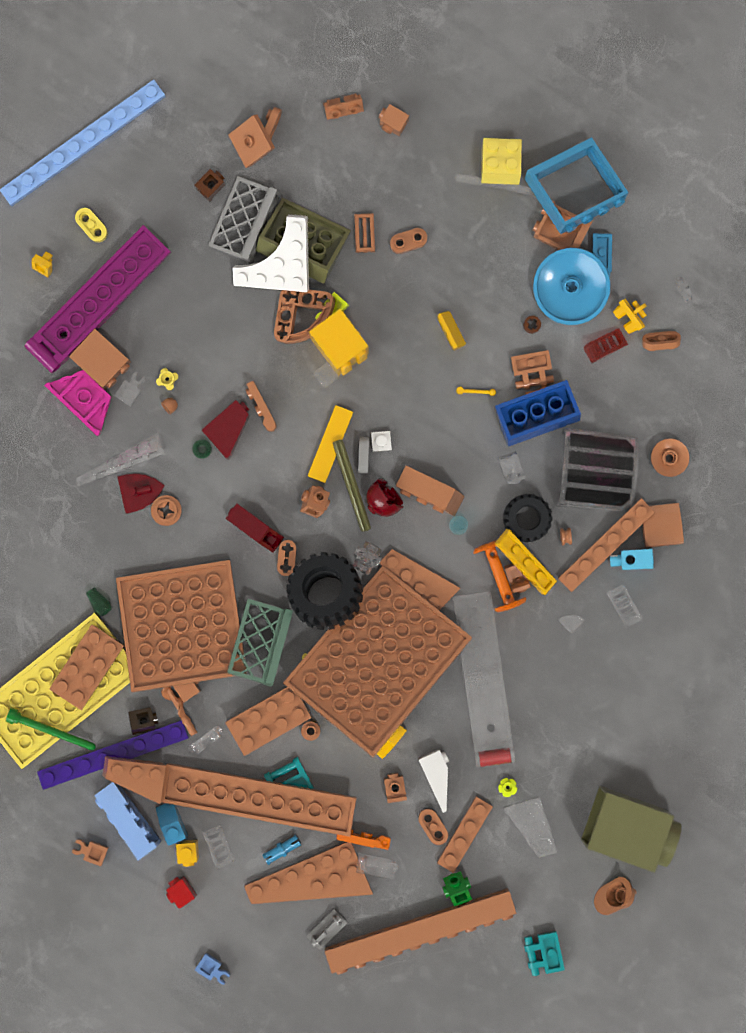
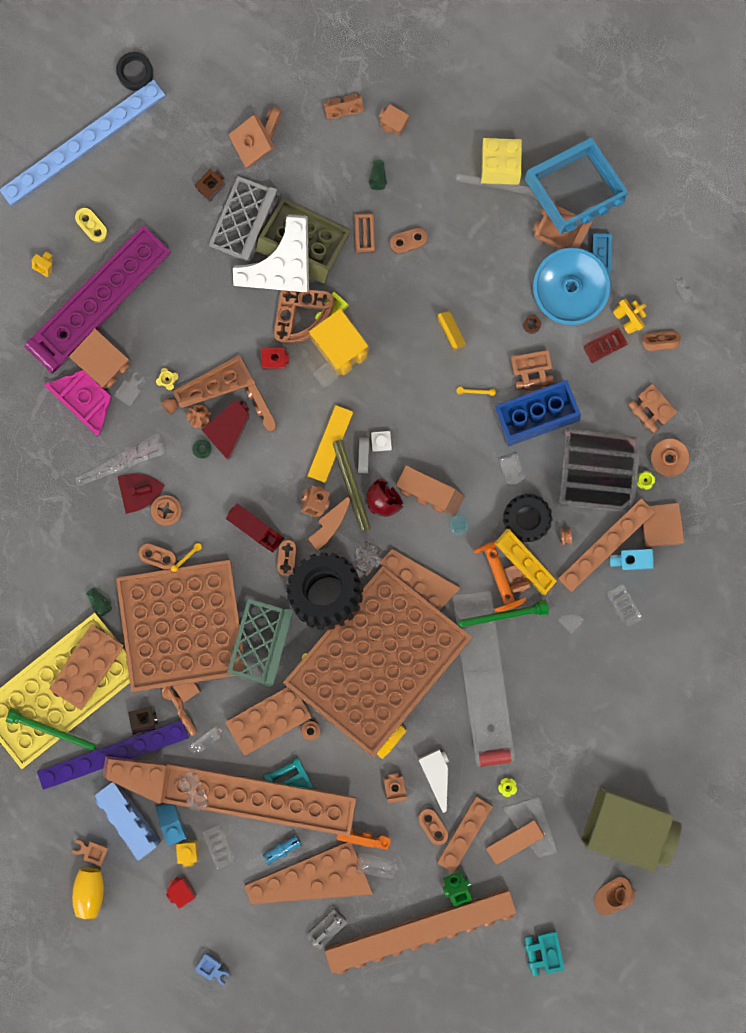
(88, 893): none -> yellow piece
(124, 60): none -> black tyre
(157, 557): none -> nougat plate
(194, 798): none -> clear hinge
(197, 547): none -> yellow hinge
(198, 416): none -> nougat gear
(216, 382): none -> nougat wing
(274, 358): none -> red brick
(330, 524): none -> nougat slope
(378, 176): none -> clear green cone
(515, 841): none -> nougat tile
(539, 608): none -> green piece
(650, 480): none -> neon yellow plate
(656, 404): none -> nougat plate

